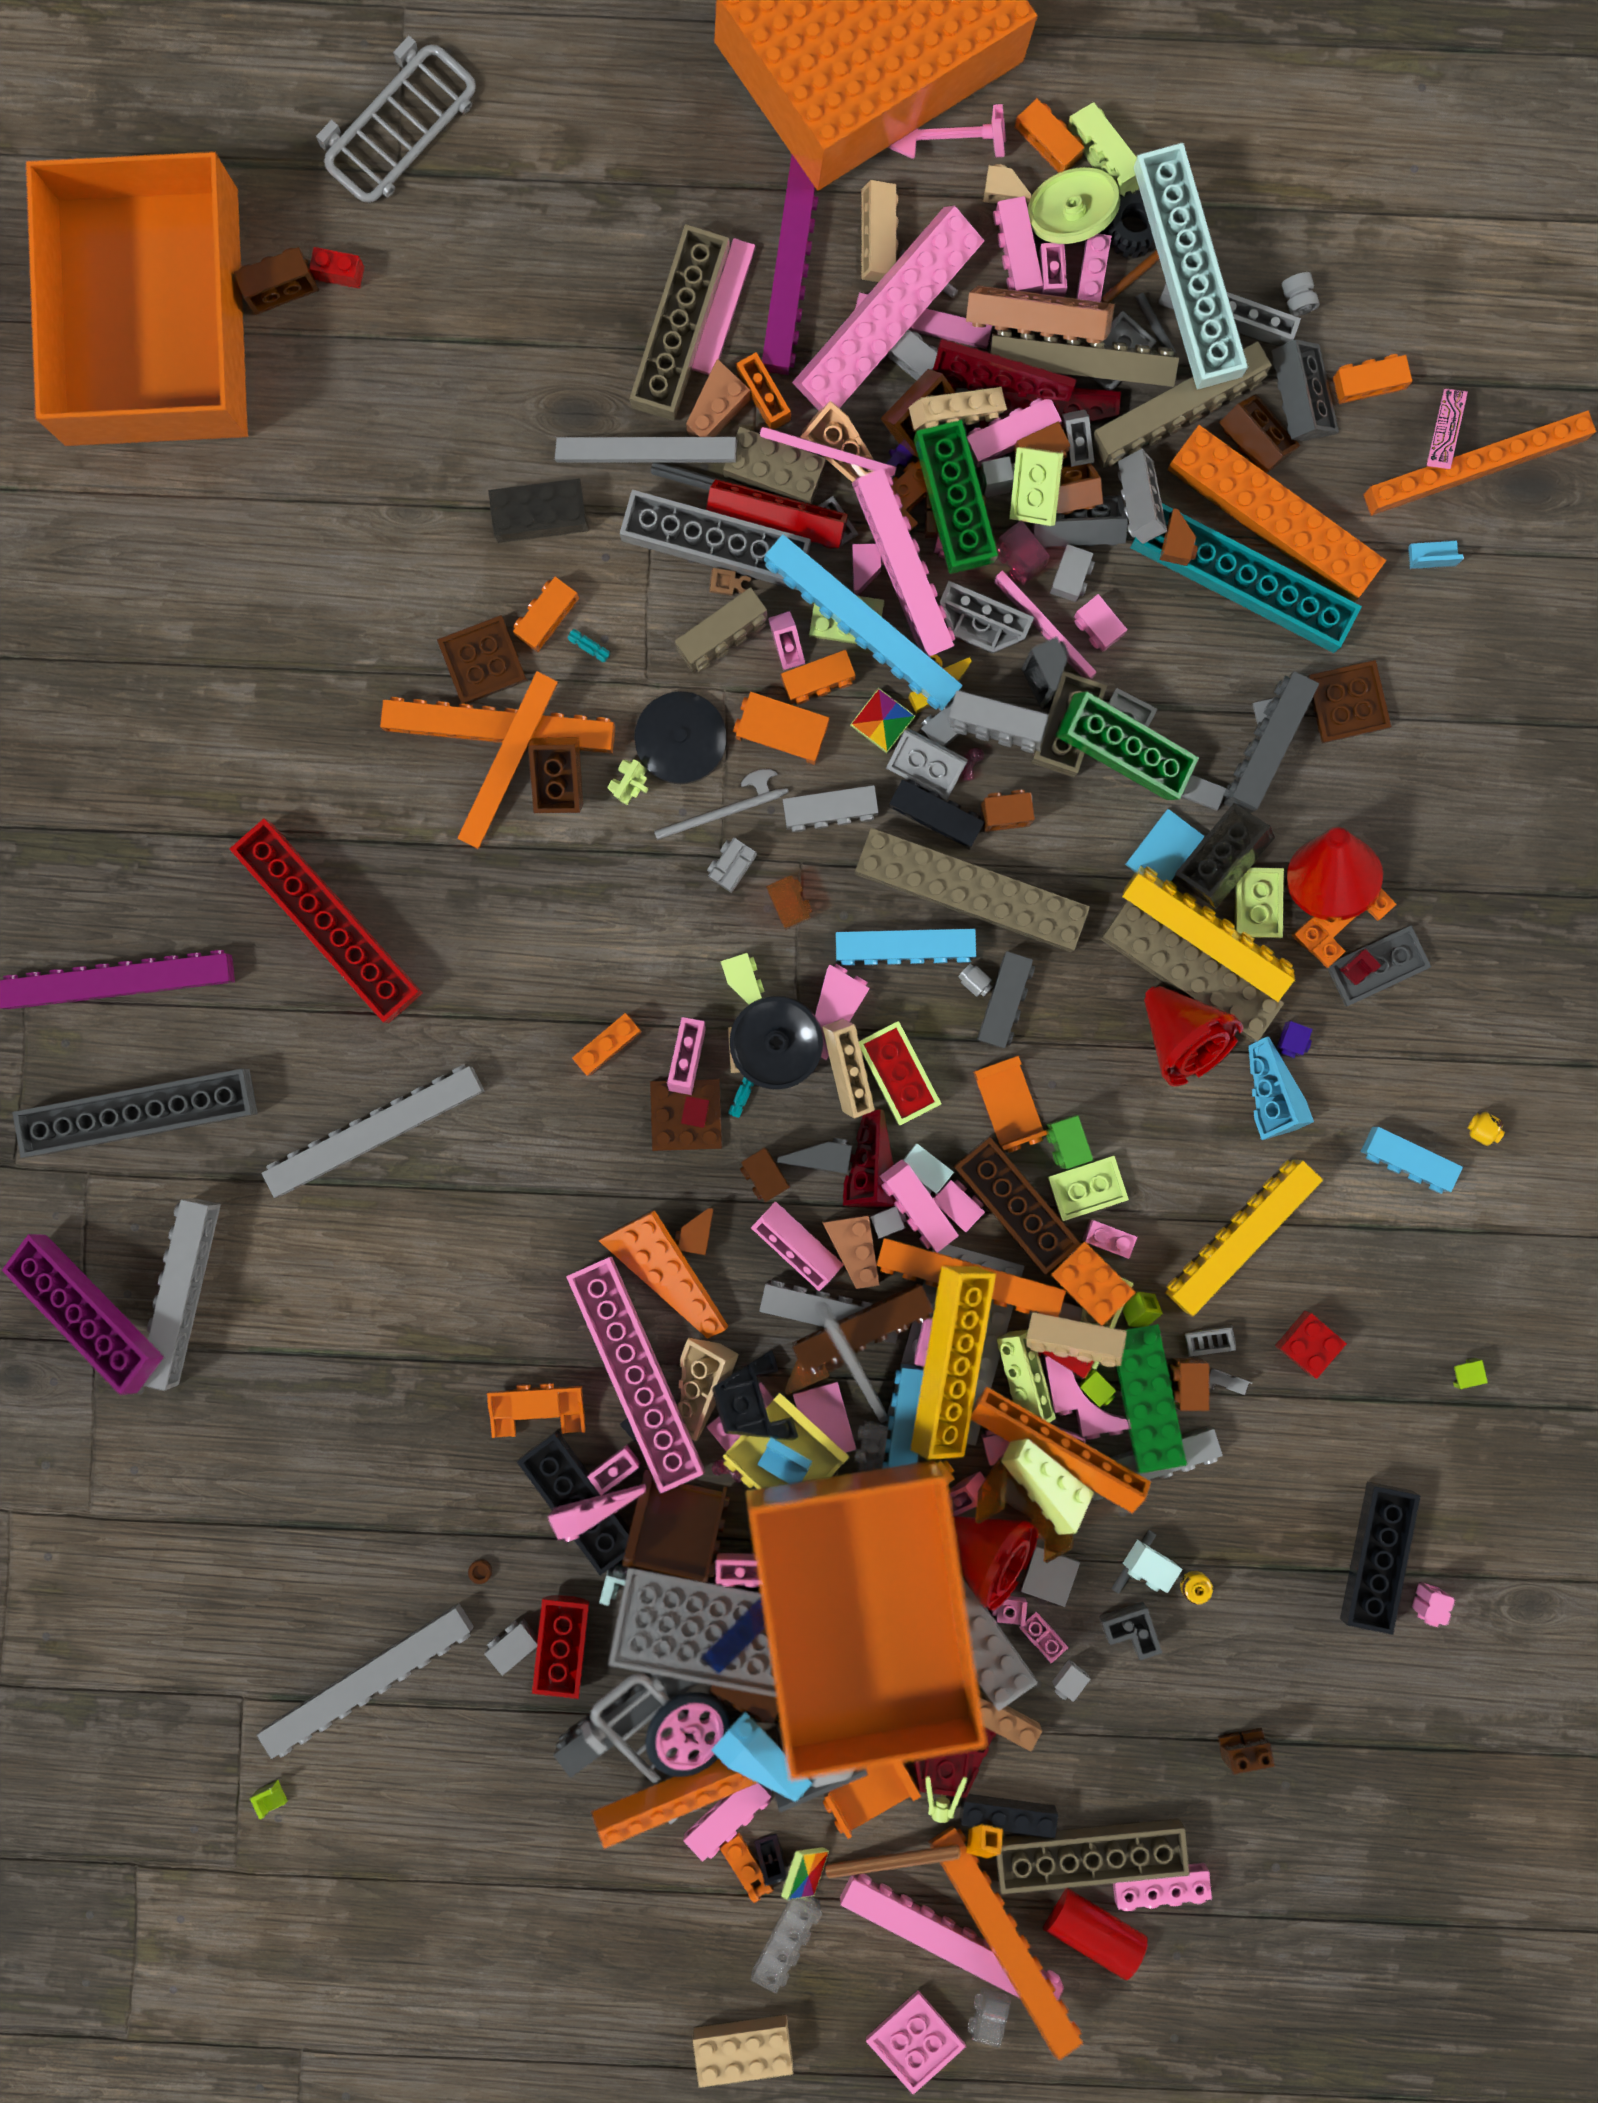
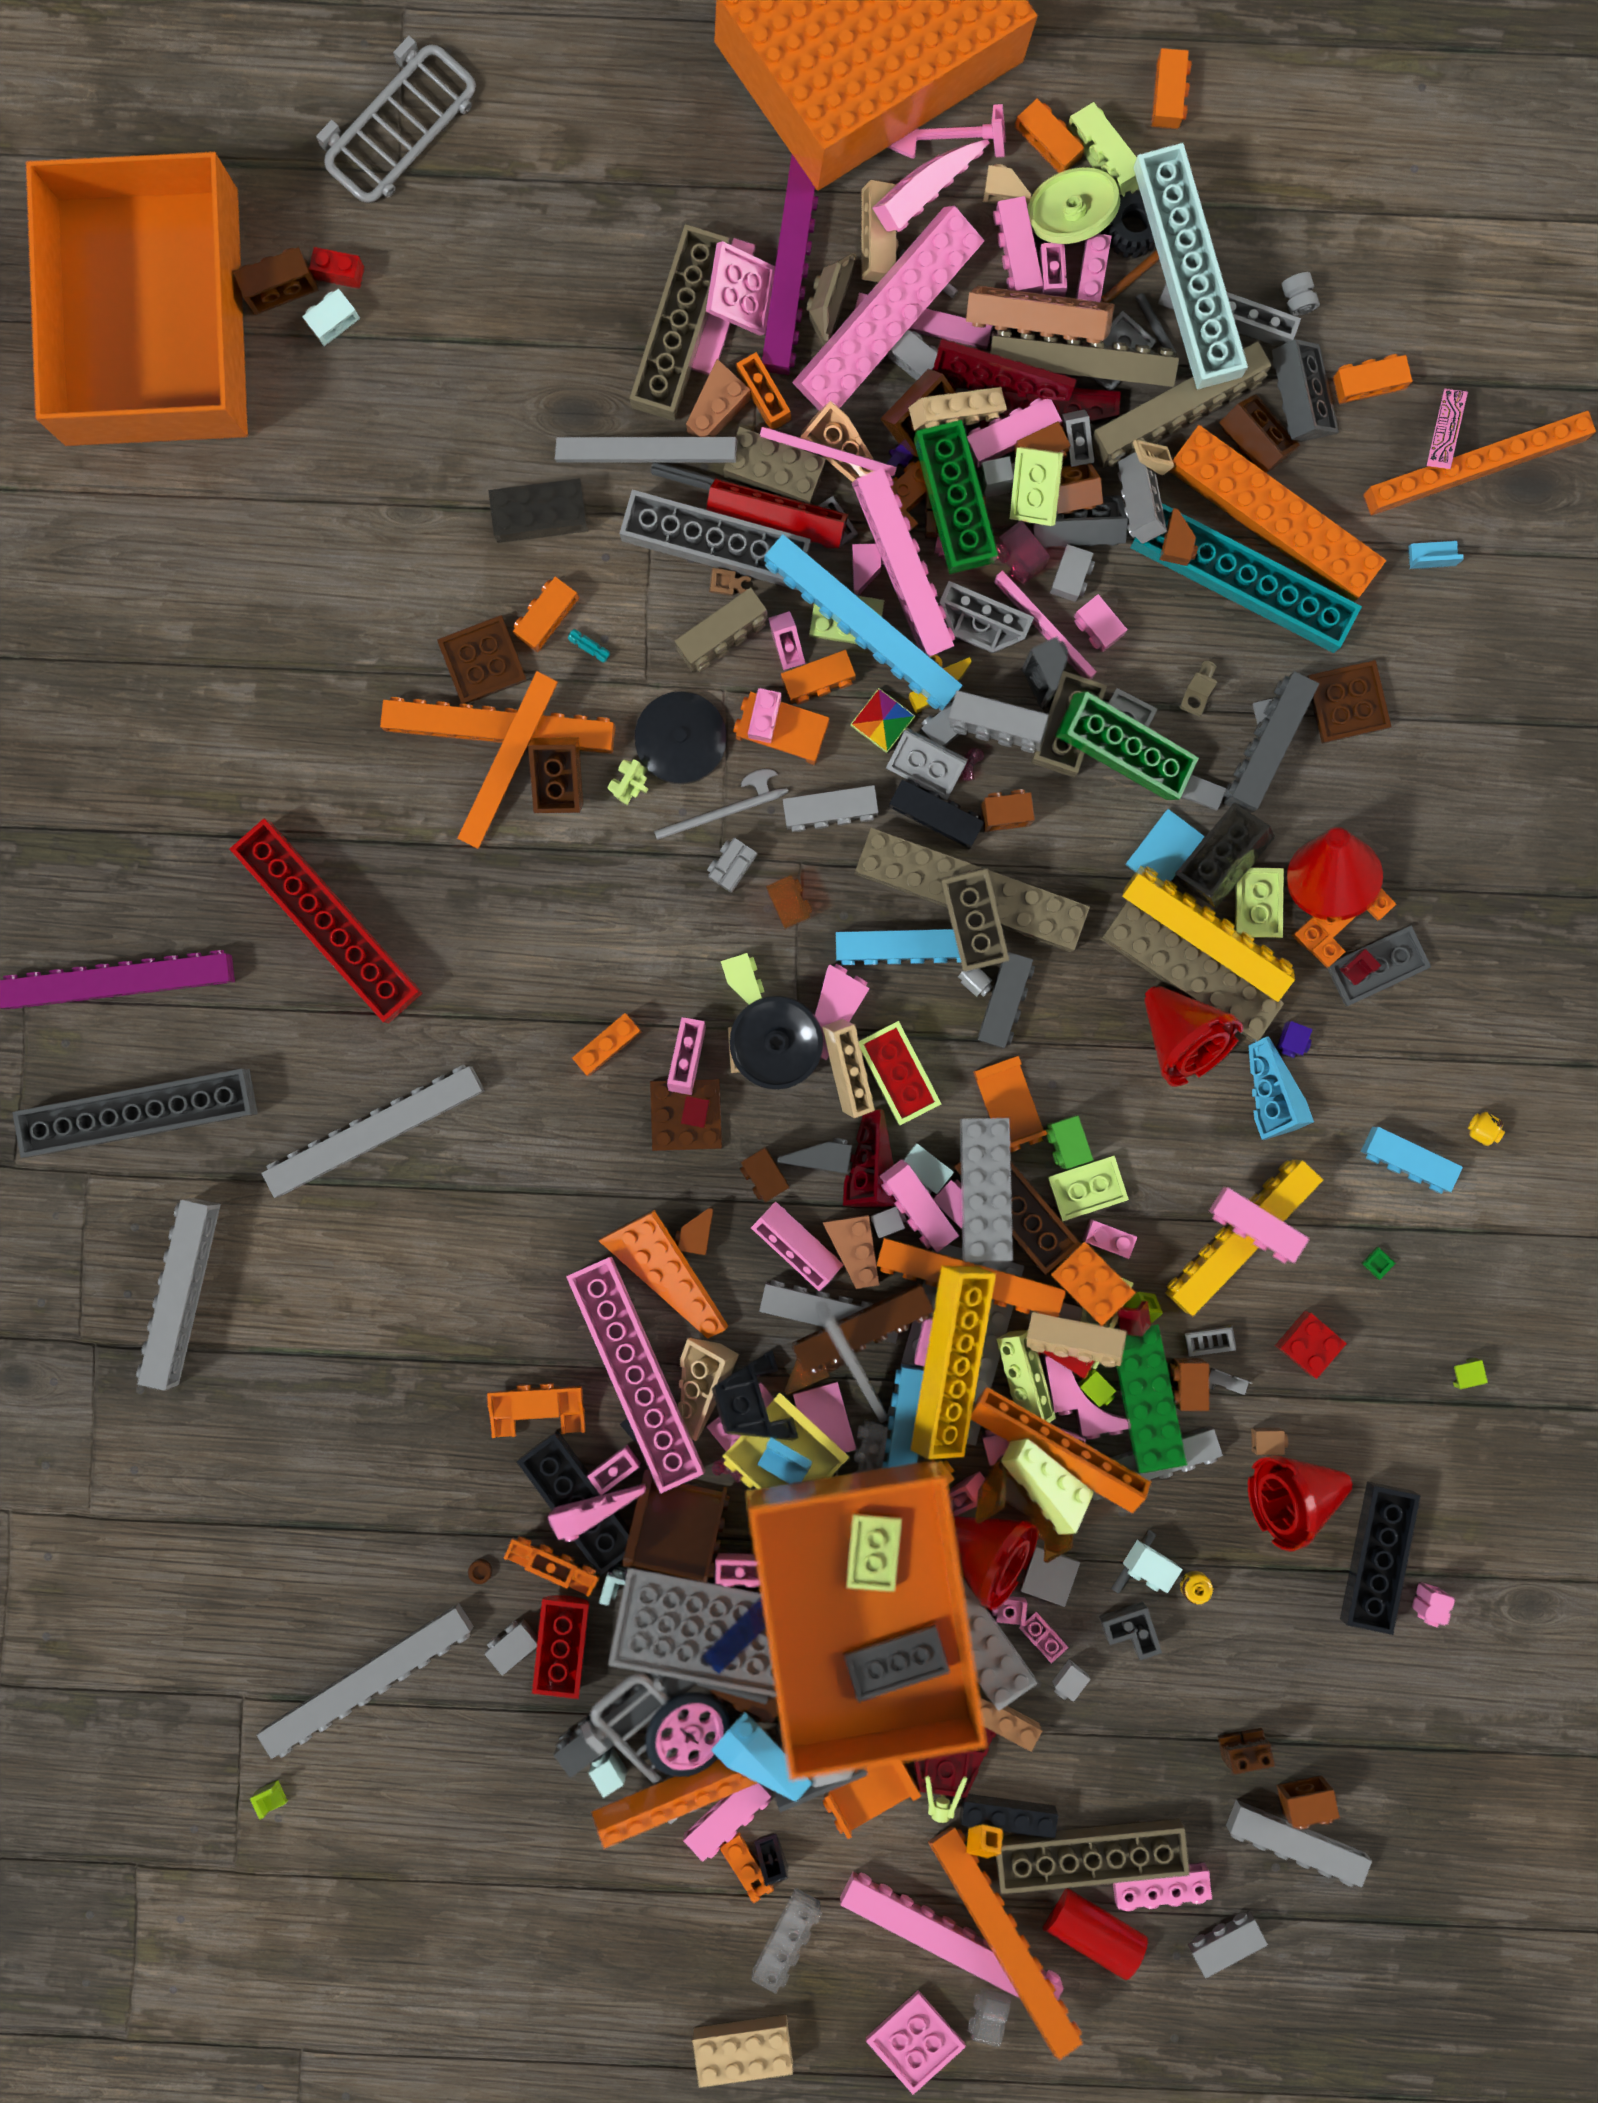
(82, 1314): magenta brick -> none
(330, 316): none -> light aqua brick
(551, 1566): none -> orange bracket
(608, 1772): none -> light aqua brick
(740, 288): none -> bright pink plate
(741, 1098): teal axle -> none
(744, 1694): none -> dark grey bar
(764, 715): none -> bright pink brick
(804, 1873): tile -> none
(830, 296): none -> dark tan wedge
(873, 1552): none -> yellowish green plate
(893, 1861): medium nougat axle -> none
(896, 1663): none -> dark grey plate
(923, 185): none -> bright pink slope
(975, 919): none -> dark tan brick
(986, 1189): none -> light grey brick
(1134, 1320): none -> dark red panel
(1154, 456): none -> tan slope
(1171, 88): none -> orange brick
(1200, 688): none -> dark tan bracket
(1227, 1944): none -> light grey brick
(1259, 1225): none -> bright pink brick
(1269, 1441): none -> medium nougat brick
(1295, 1498): none -> red cone
(1299, 1844): none -> light grey brick
(1308, 1802): none -> dark orange brick
(1378, 1263): none -> green tile

